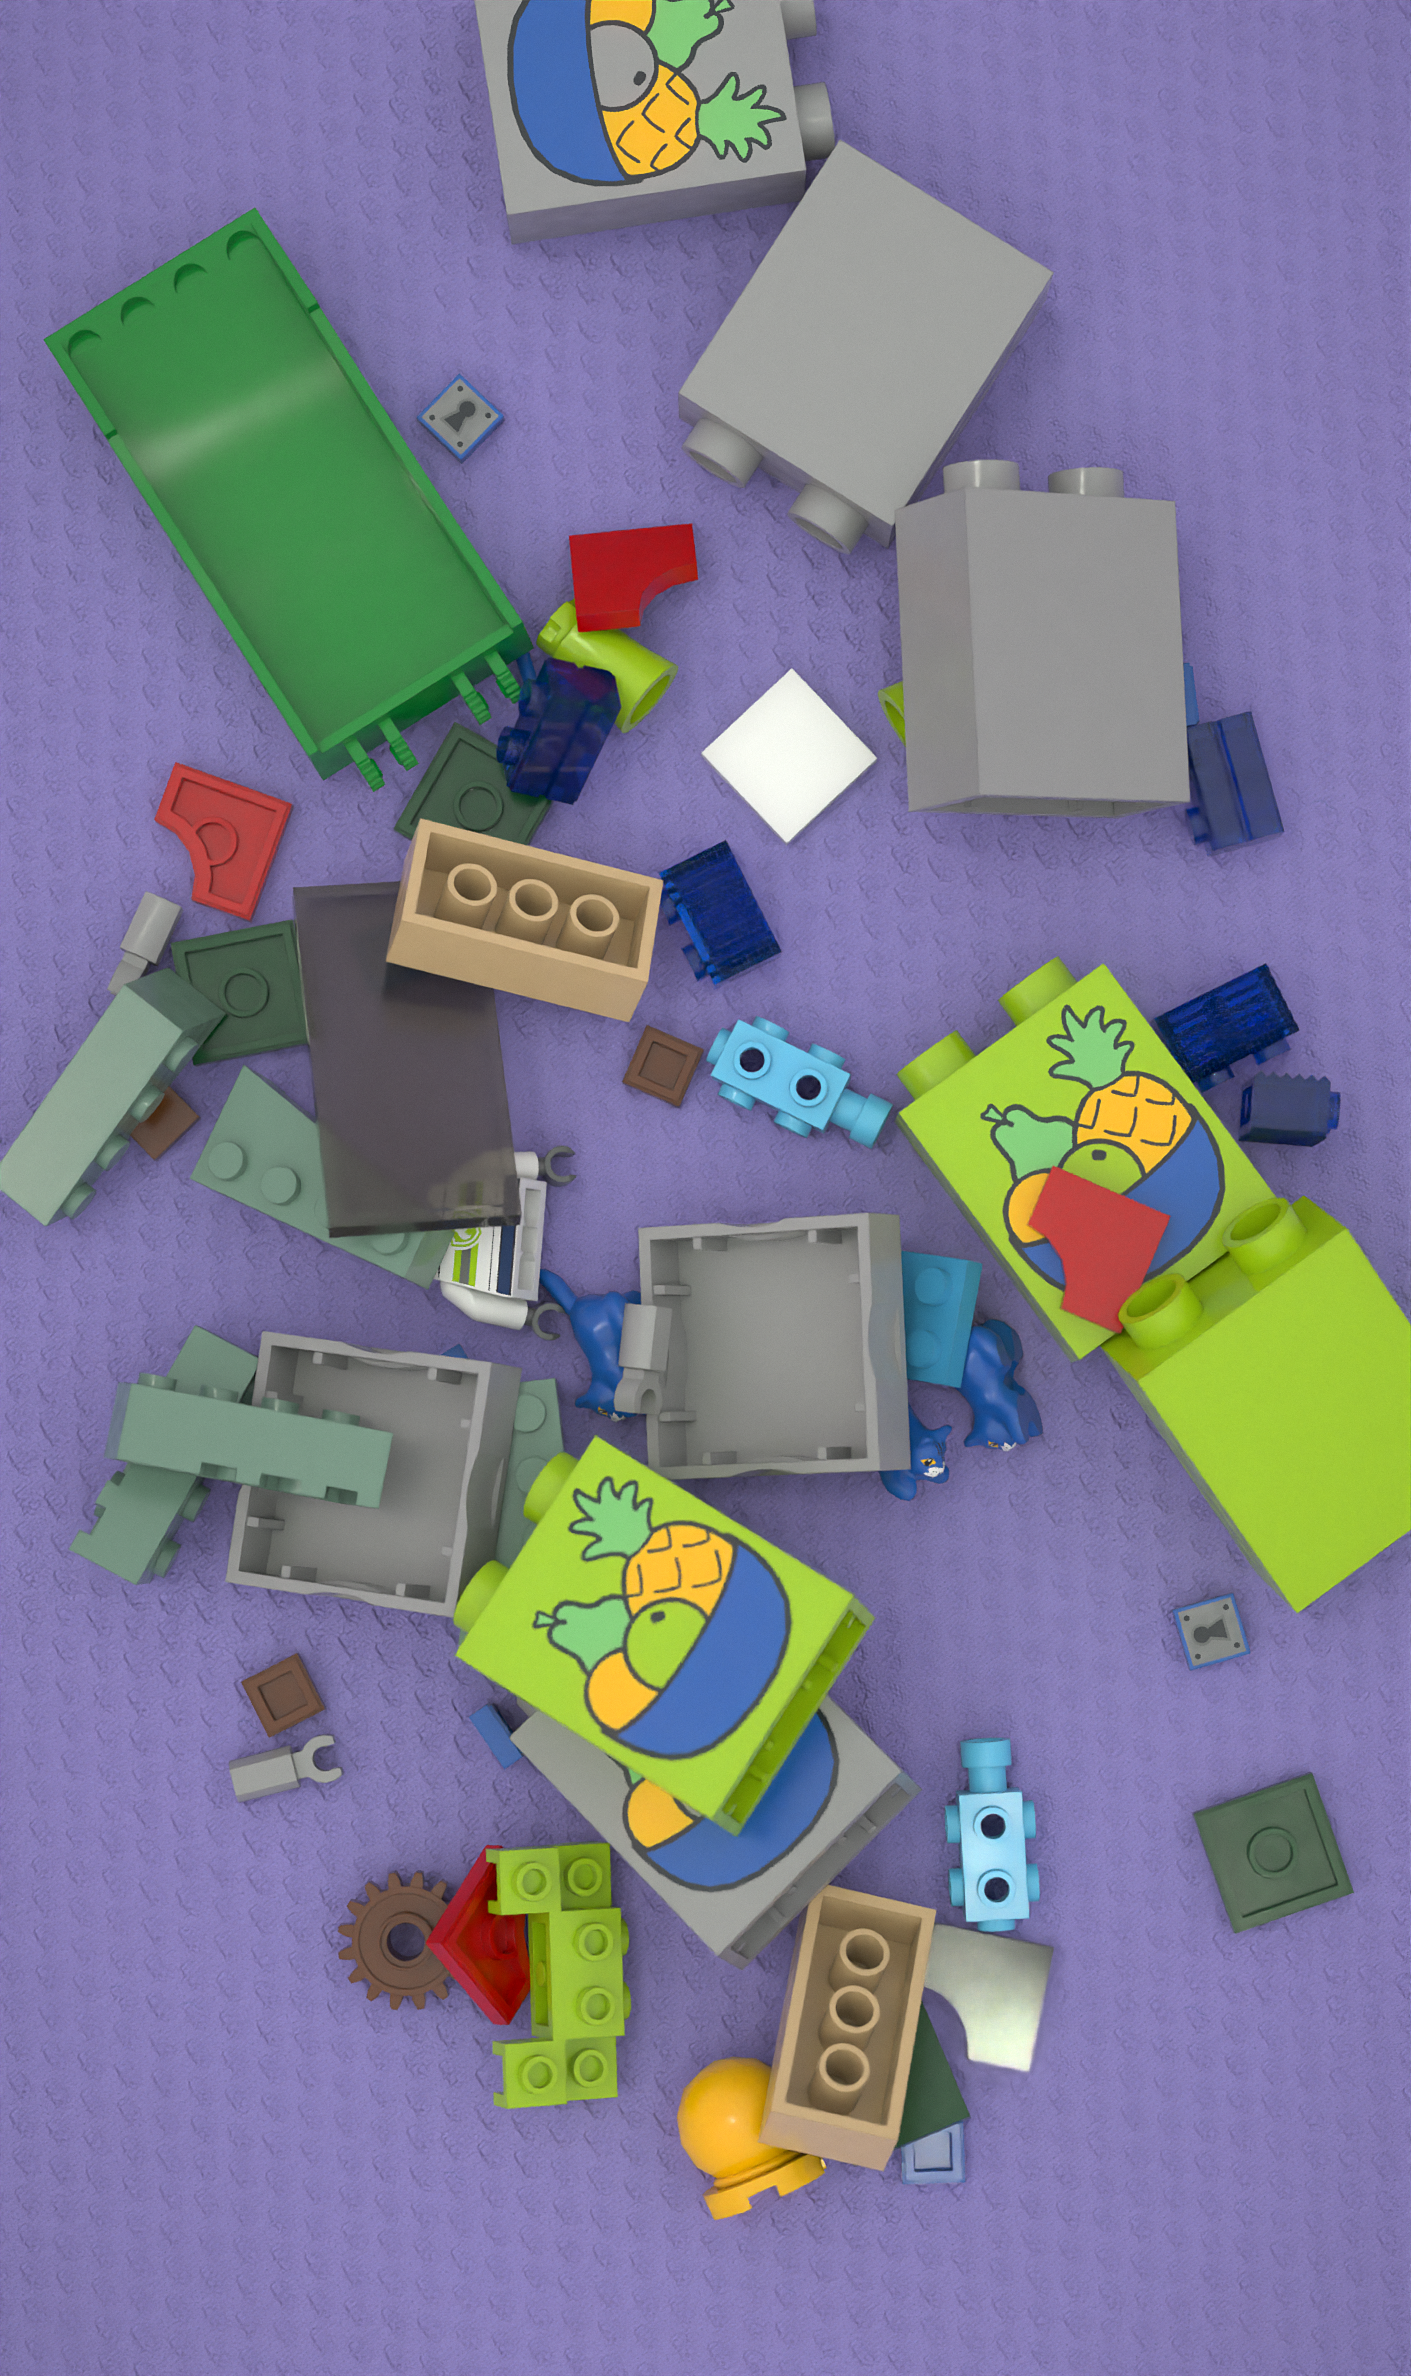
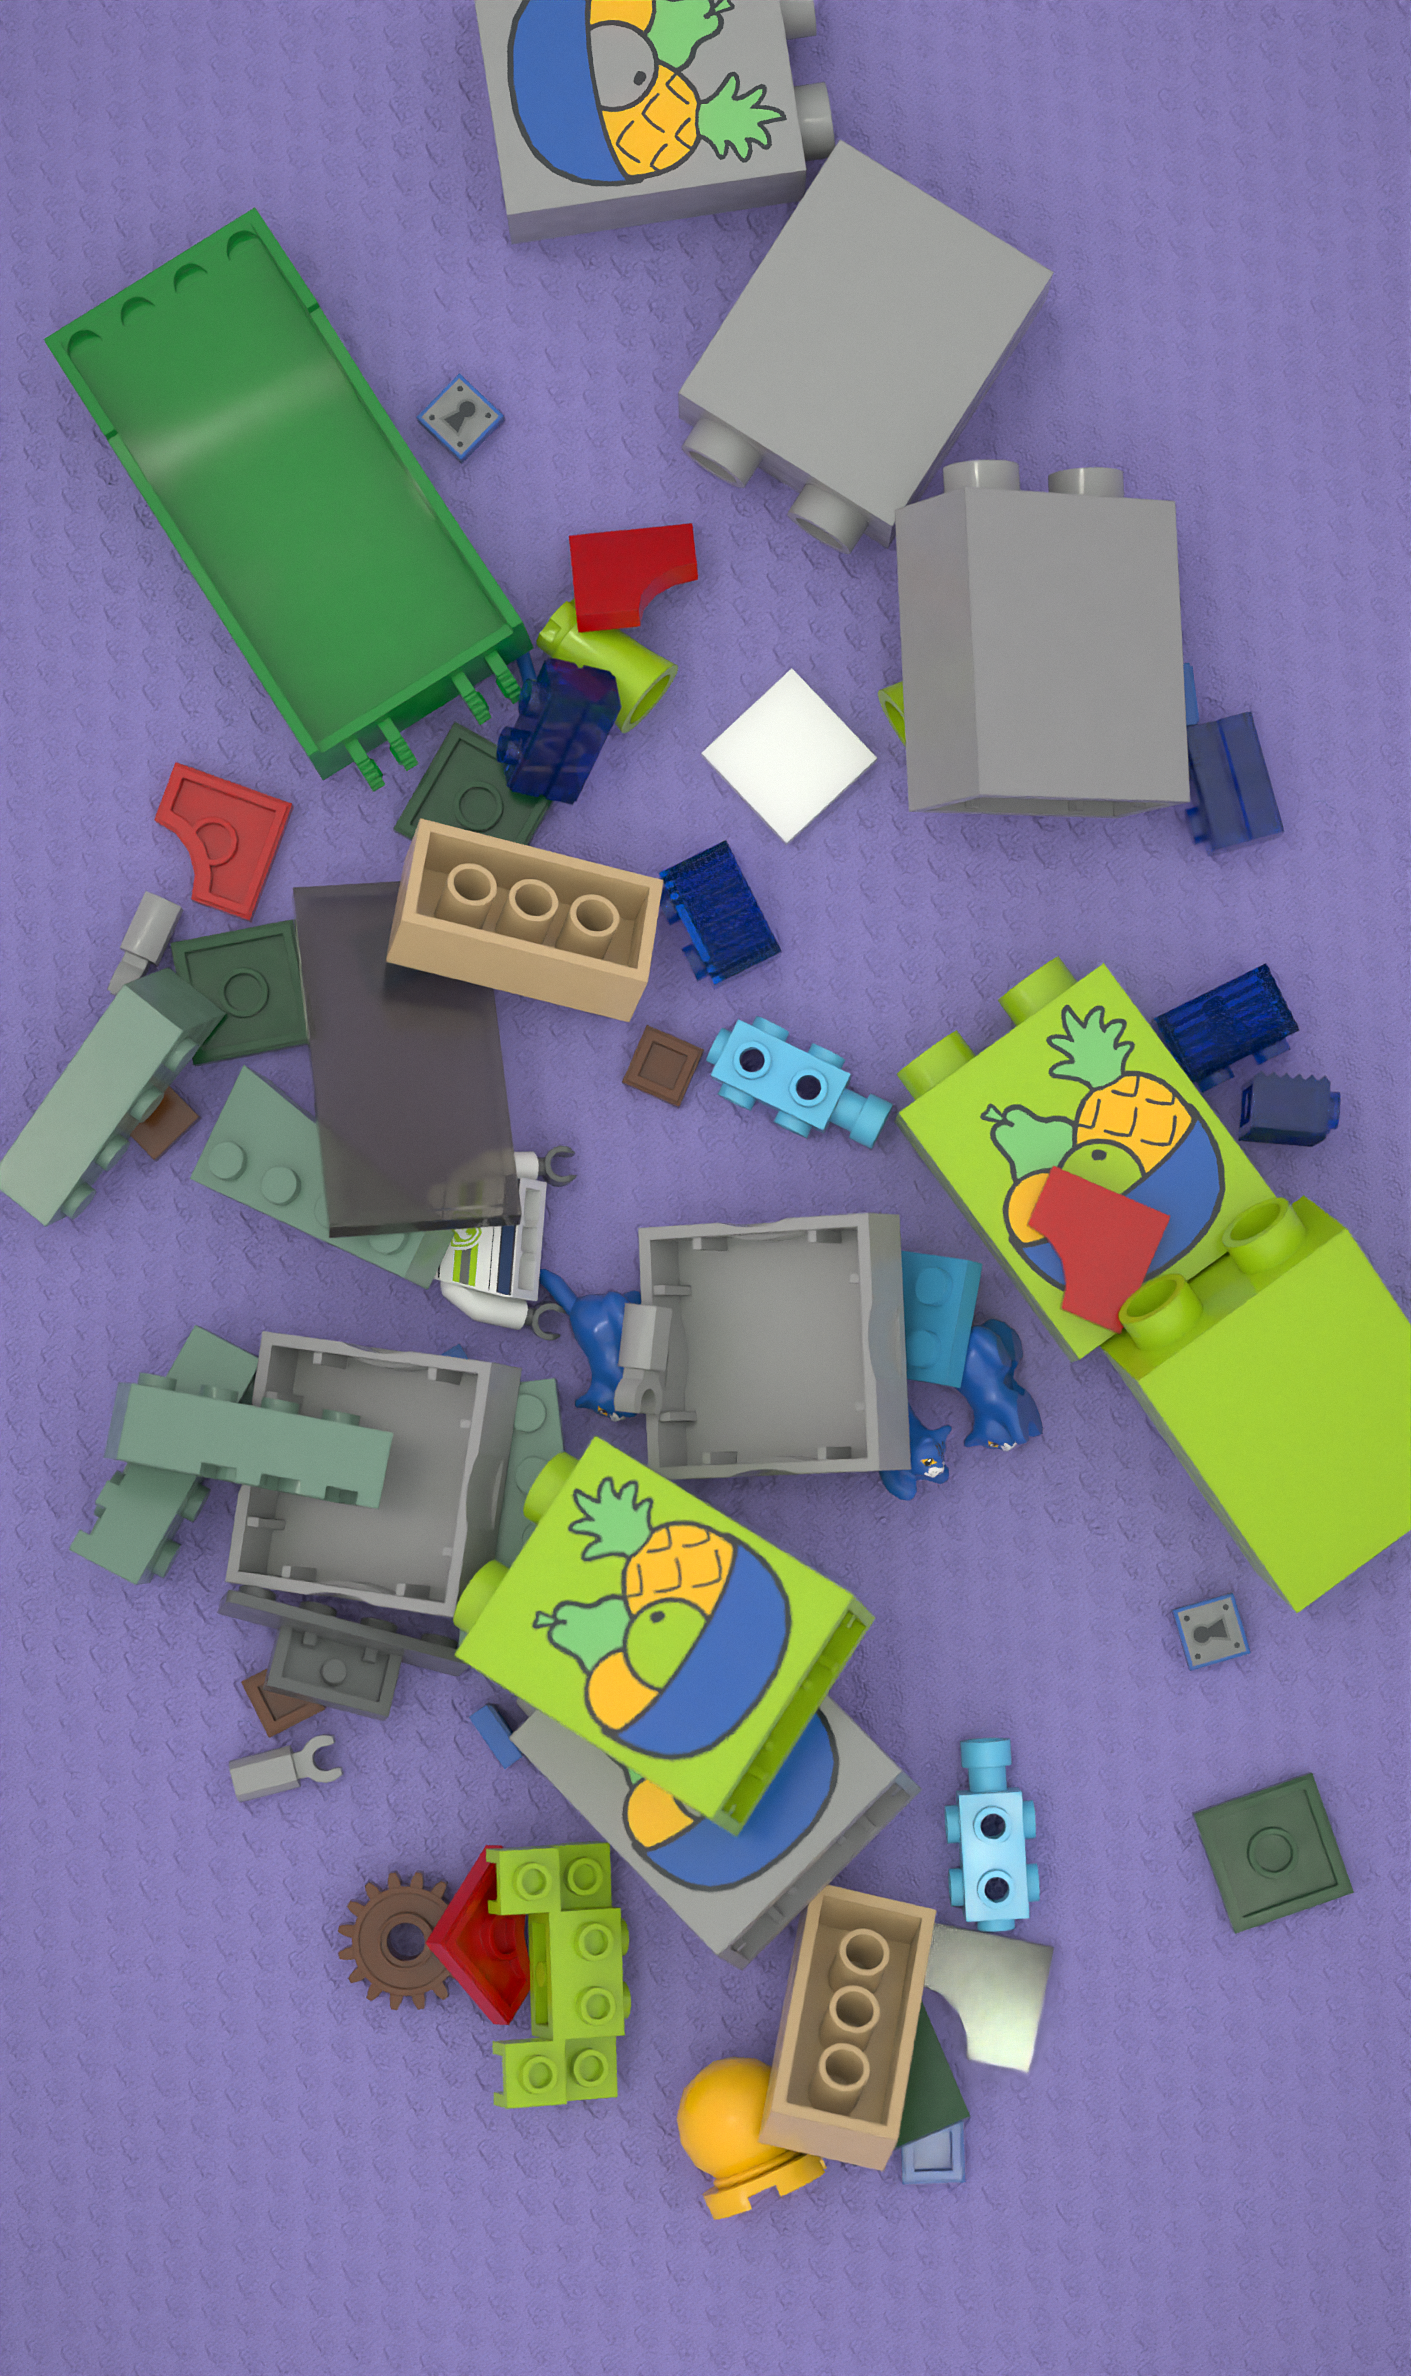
(334, 1658): none -> dark grey bracket

